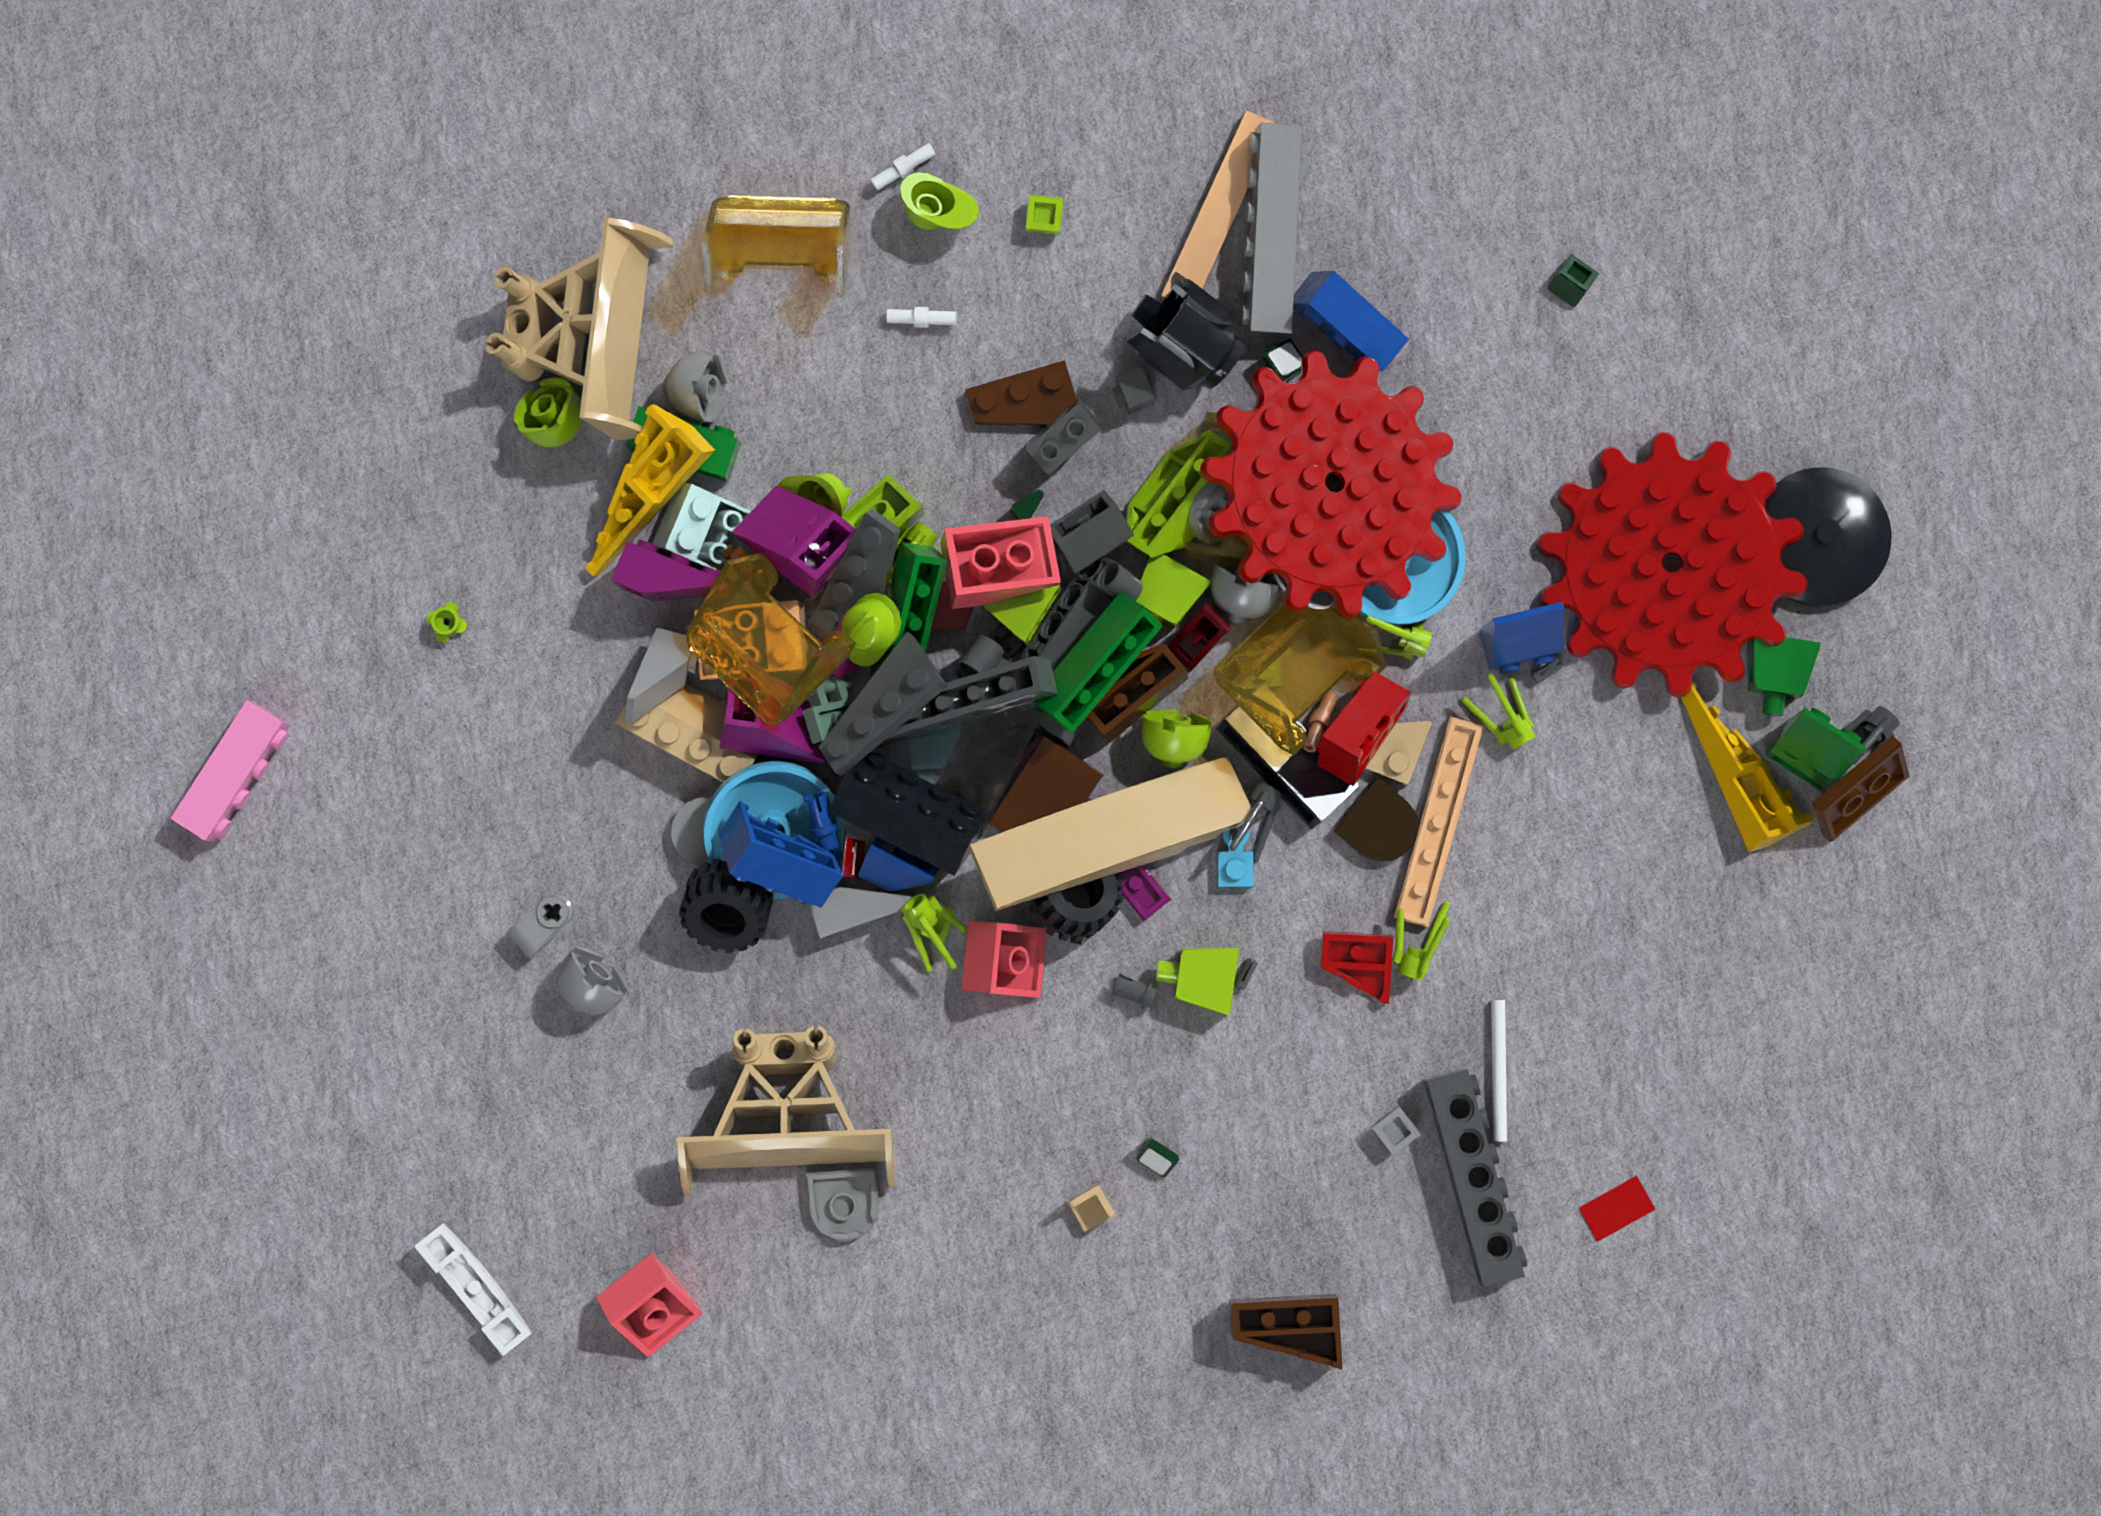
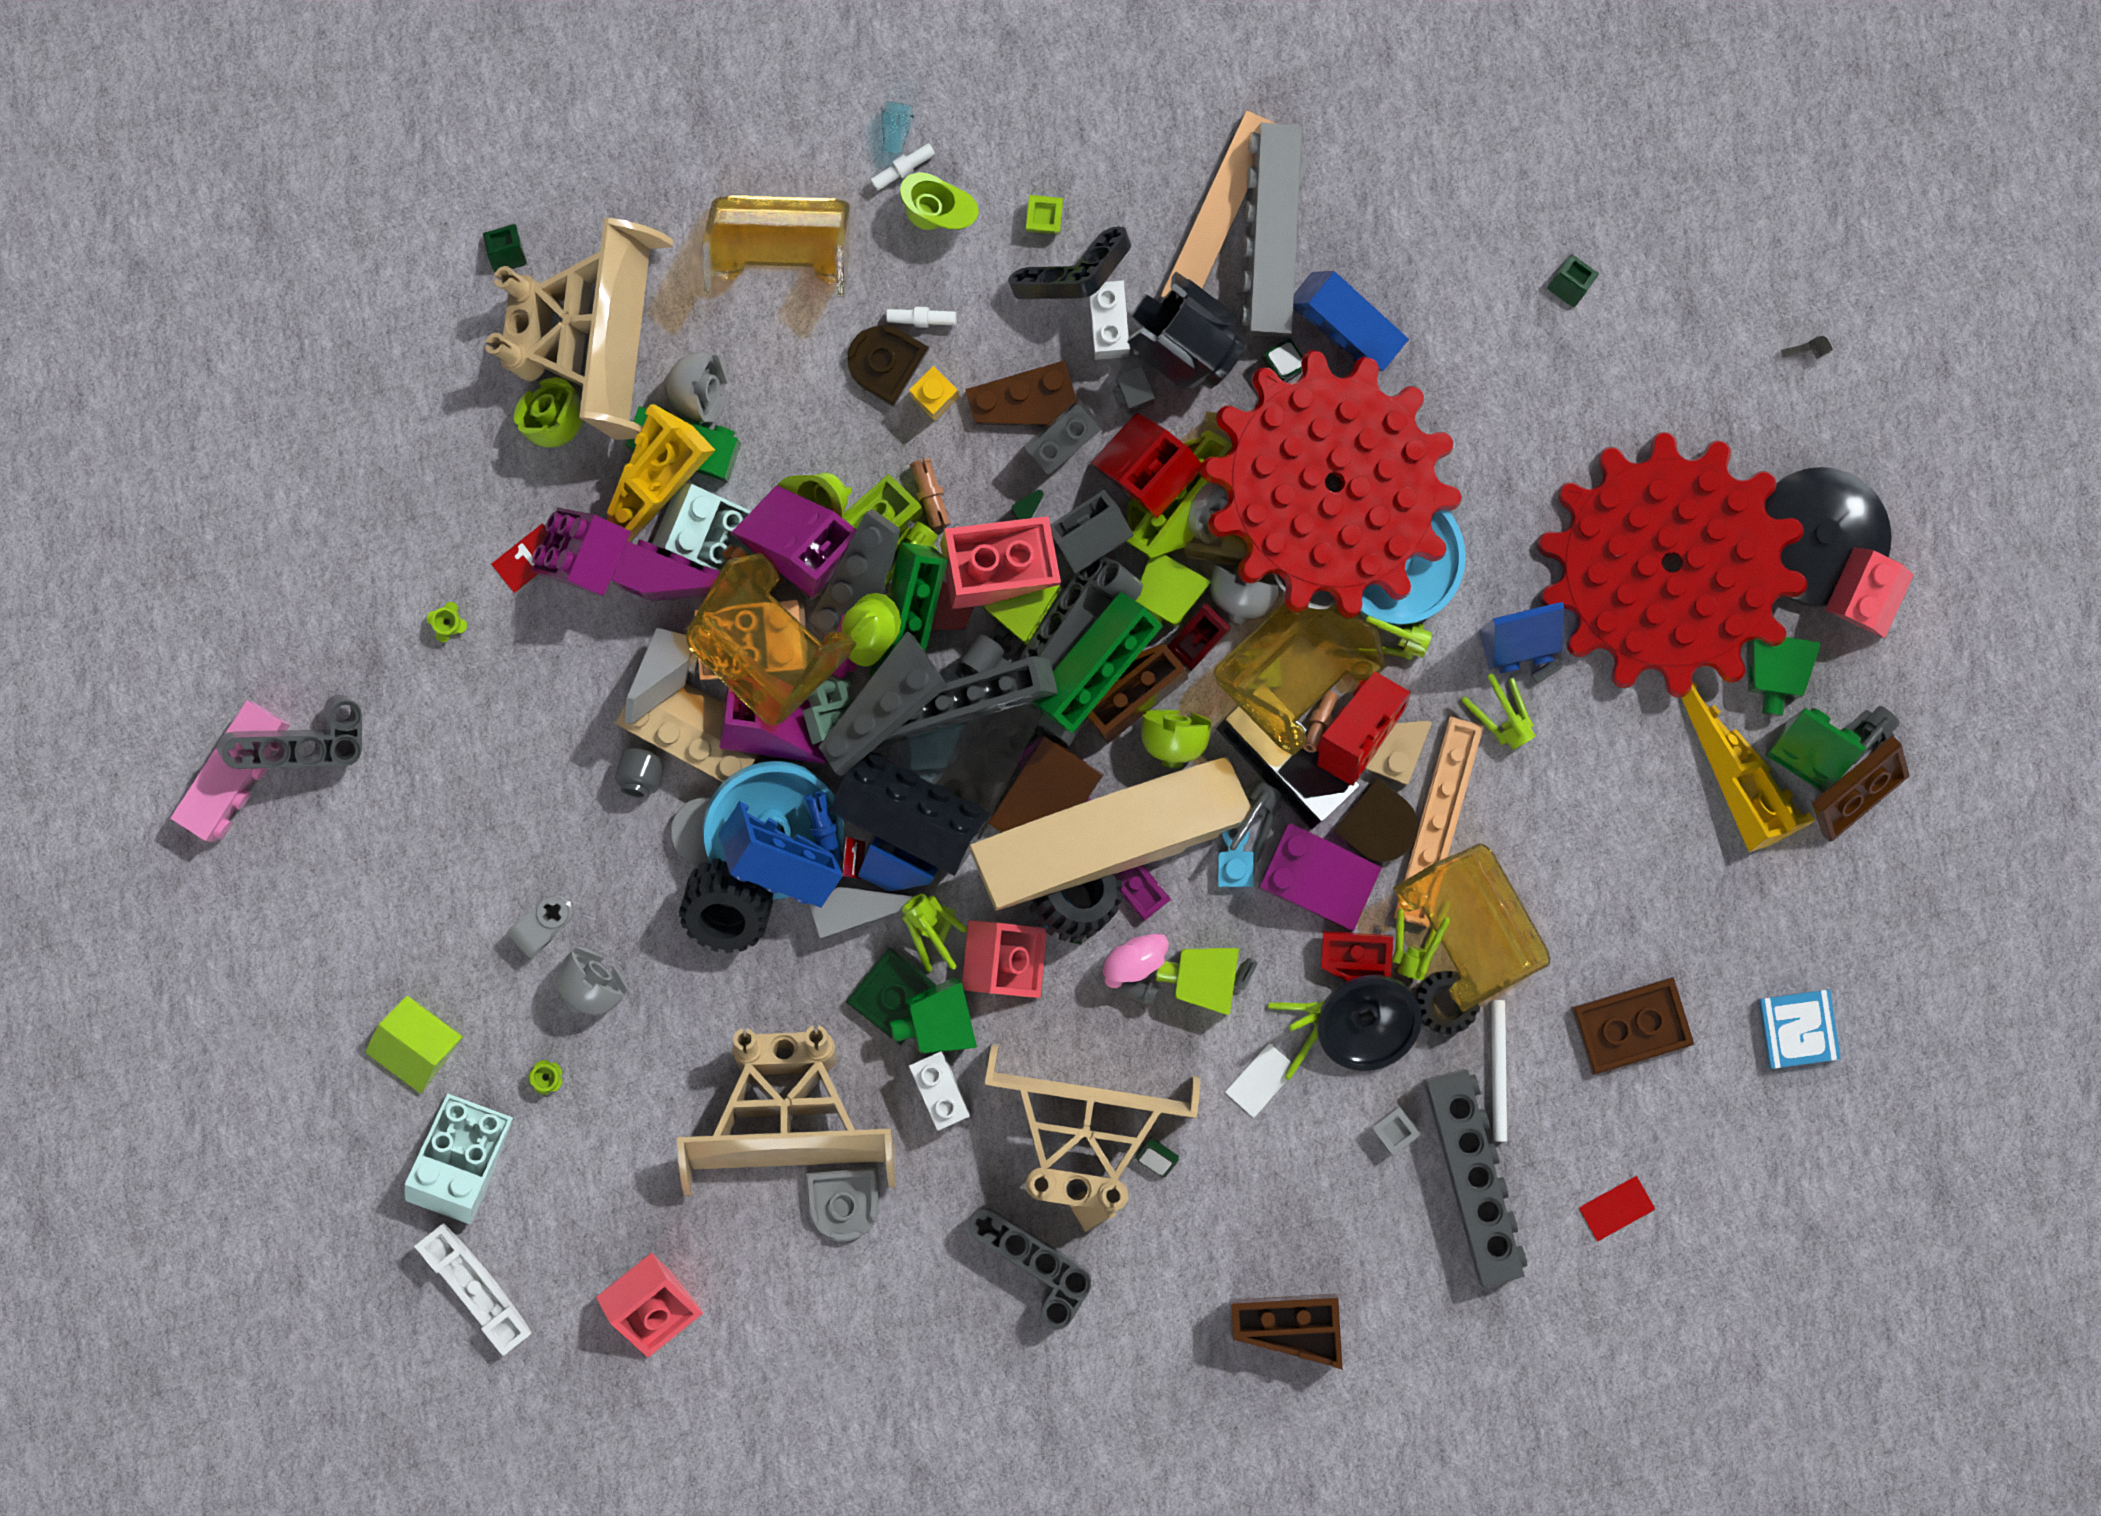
(291, 740): none -> dark grey beam
(413, 1043): none -> lime slope
(457, 1159): none -> light aqua slope
(504, 247): none -> dark green slope
(517, 563): none -> red sticker
(536, 1077): none -> lime plate
(580, 550): none -> magenta slope
(639, 771): none -> dark grey head
(885, 361): none -> dark brown tile
(886, 988): none -> dark green tile
(895, 126): none -> clear light blue cone
(930, 494): none -> nougat pin
(933, 393): none -> yellow brick
(937, 1019): none -> green torso
(940, 1090): none -> white brick
(1026, 1260): none -> dark grey beam
(1077, 280): none -> black beam
(1102, 1192): none -> tan piece
(1109, 321): none -> white brick
(1135, 959): none -> bright pink arm
(1148, 464): none -> red slope
(1260, 1080): none -> white sticker
(1313, 1010): none -> lime plant
(1319, 877): none -> magenta slope
(1374, 1037): none -> black dish
(1430, 1017): none -> black tyre
(1488, 927): none -> clear yellow windscreen
(1632, 1025): none -> reddish brown tile
(1799, 1029): none -> tile
(1820, 347): none -> clear smoke hand
(1870, 591): none -> coral slope

